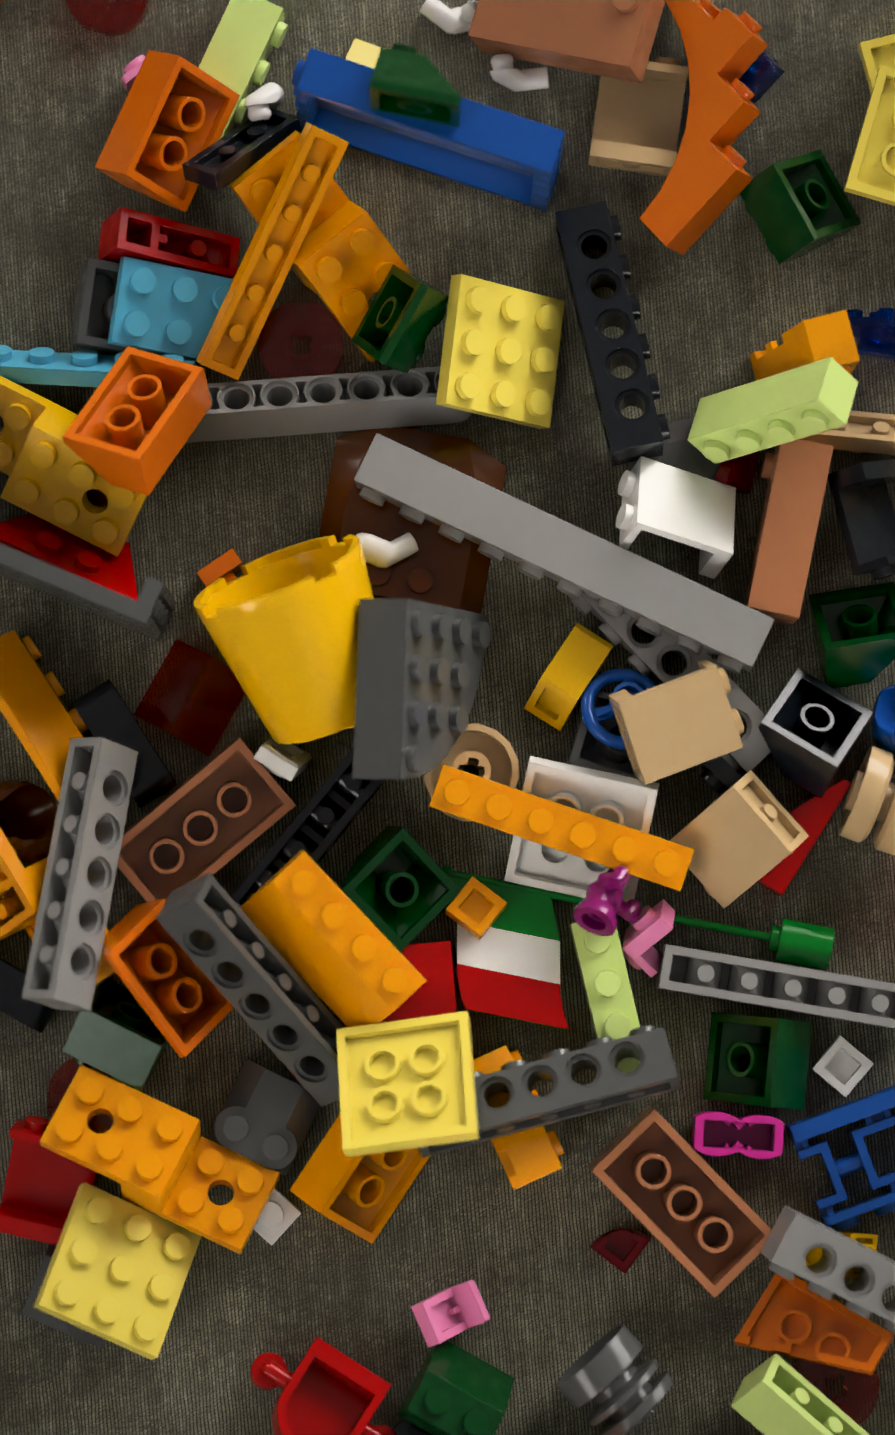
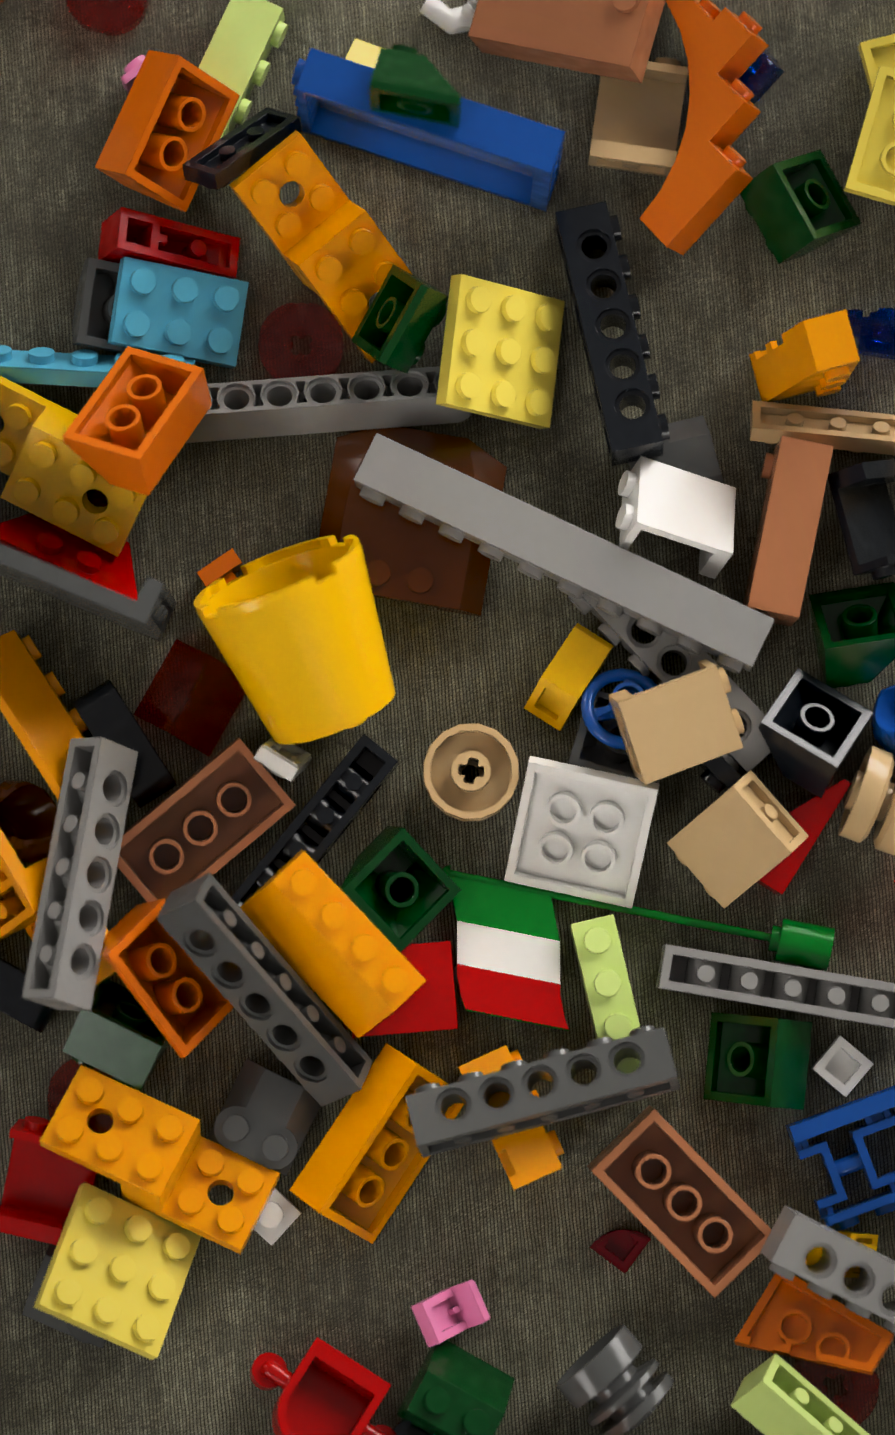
(259, 101): white arm -> none
(272, 251): light orange plate -> none
(386, 553): white arm -> none
(406, 1084): light yellow plate -> none
(413, 684): dark grey brick -> none
(476, 908): light orange tile -> none
(516, 79): white arm -> none
(561, 827): light orange plate -> none
(604, 901): magenta piece -> none
(644, 933): bright pink bracket -> none
(738, 472): dark red tile -> none
(750, 1134): dark pink brick -> none
(773, 411): yellowish green brick -> none

